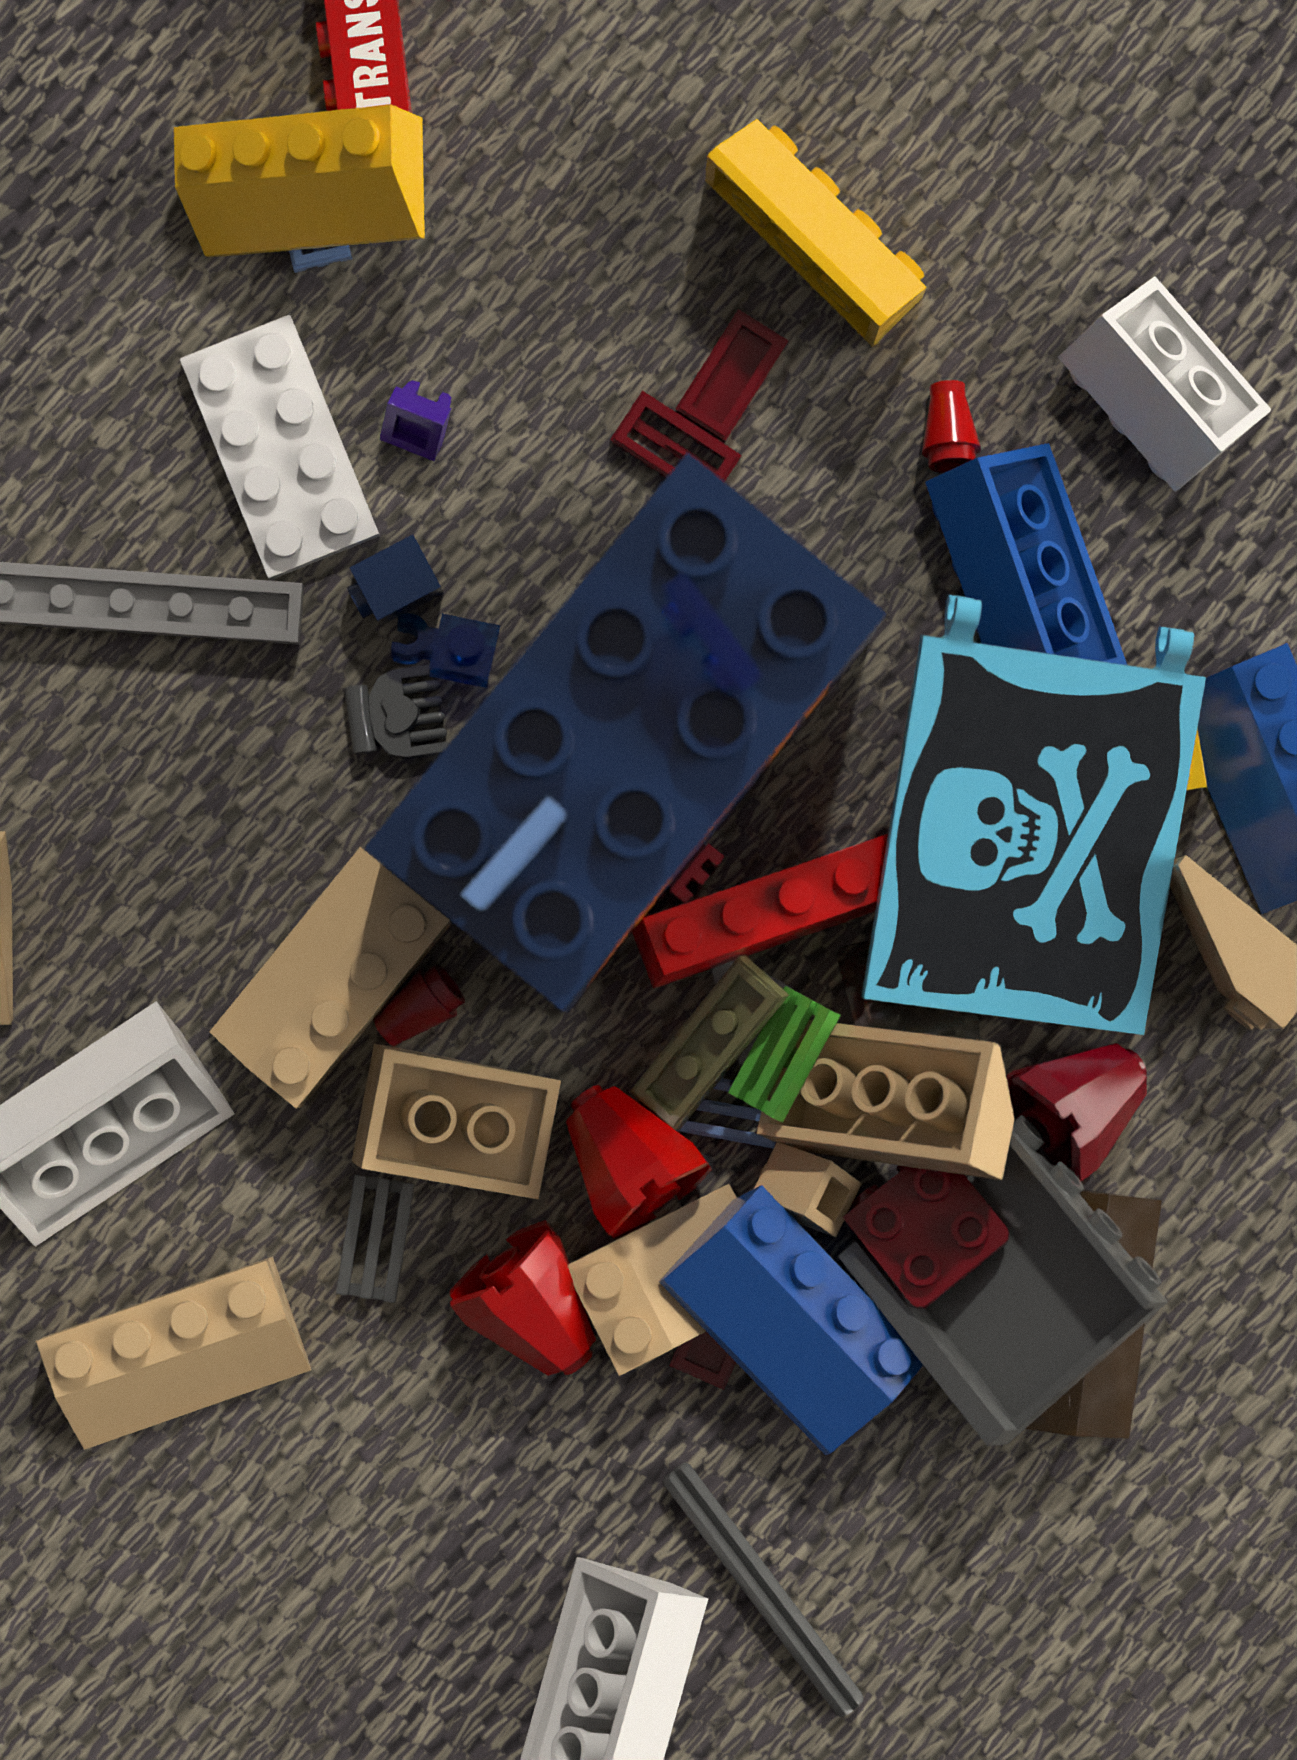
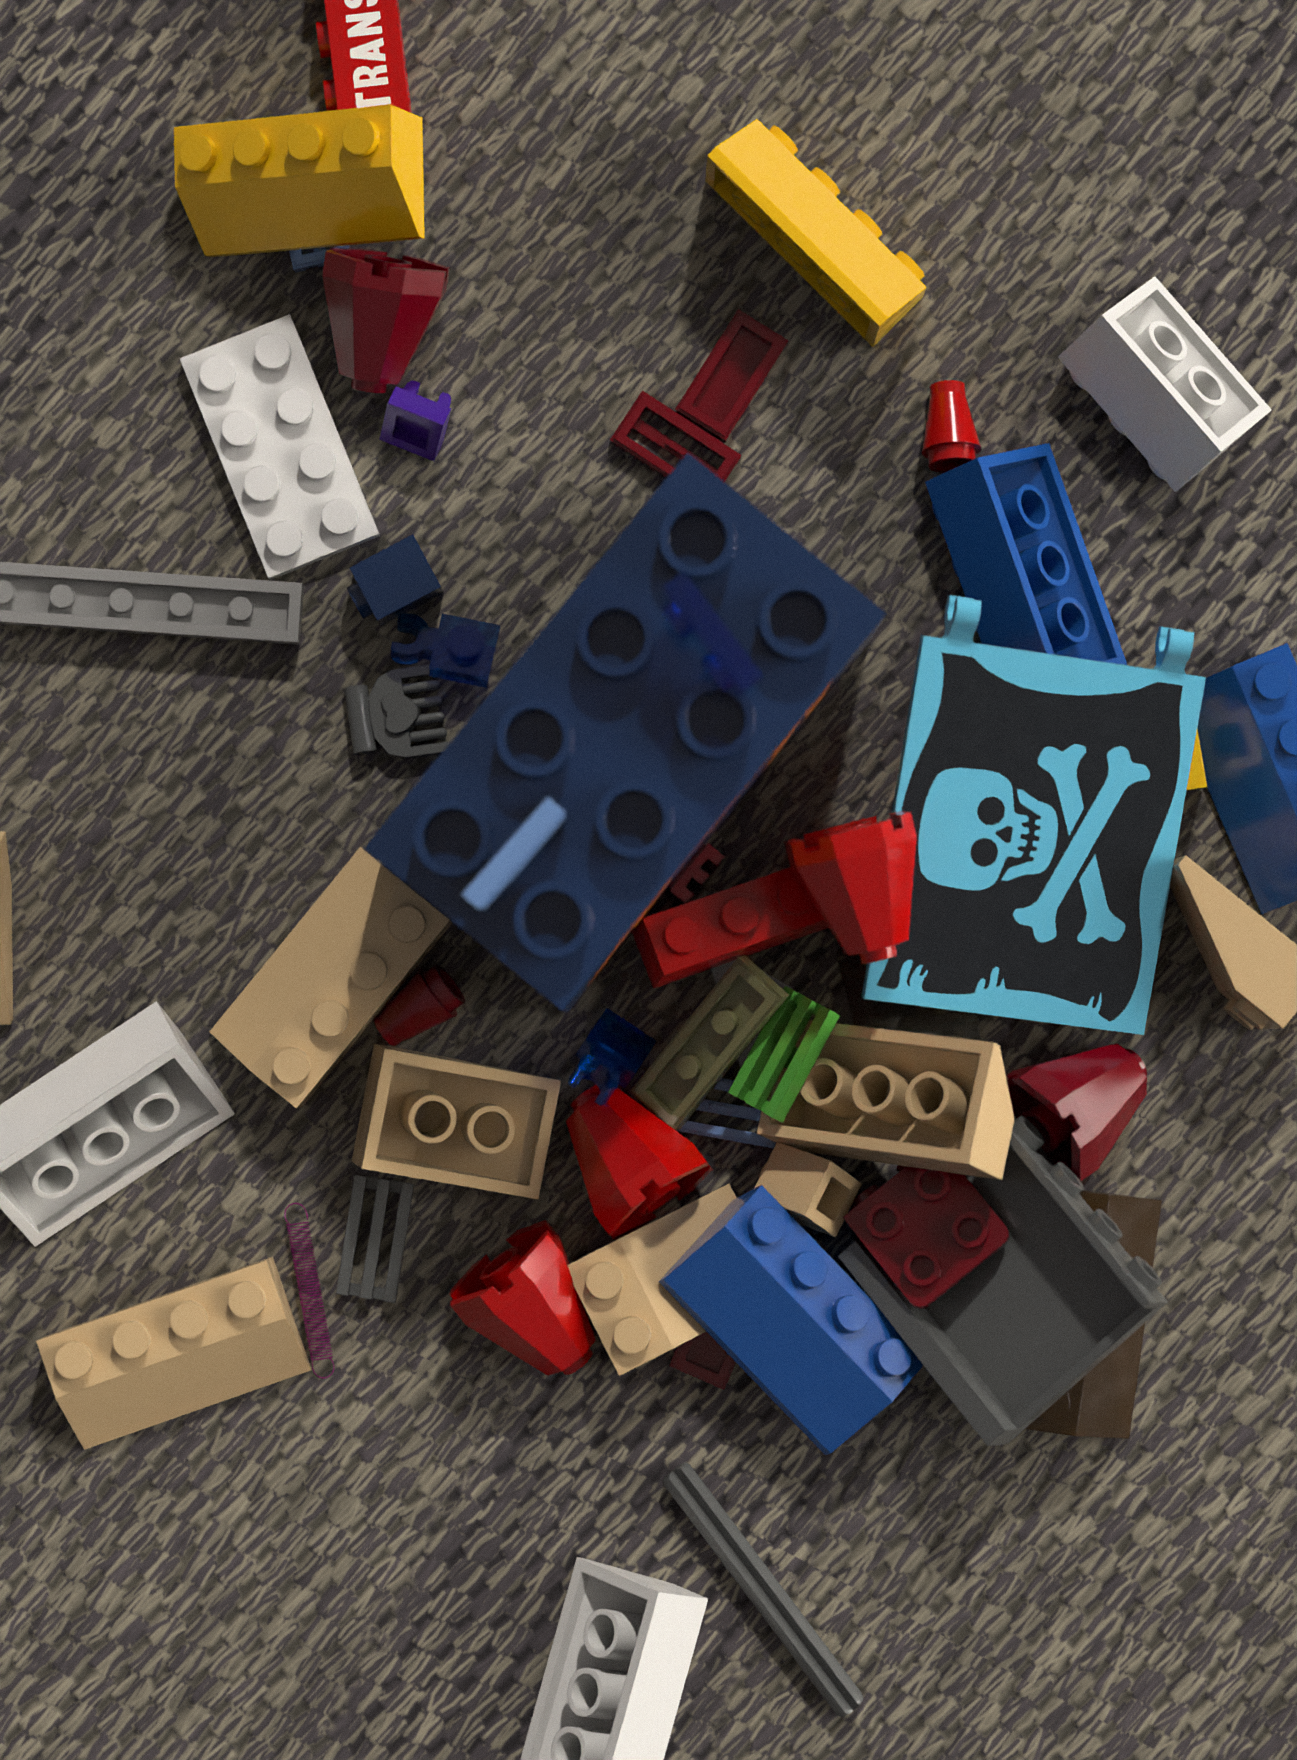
(298, 1283): none -> magenta piece
(379, 311): none -> dark red cone
(611, 1055): none -> clear blue plate
(860, 881): none -> red cone

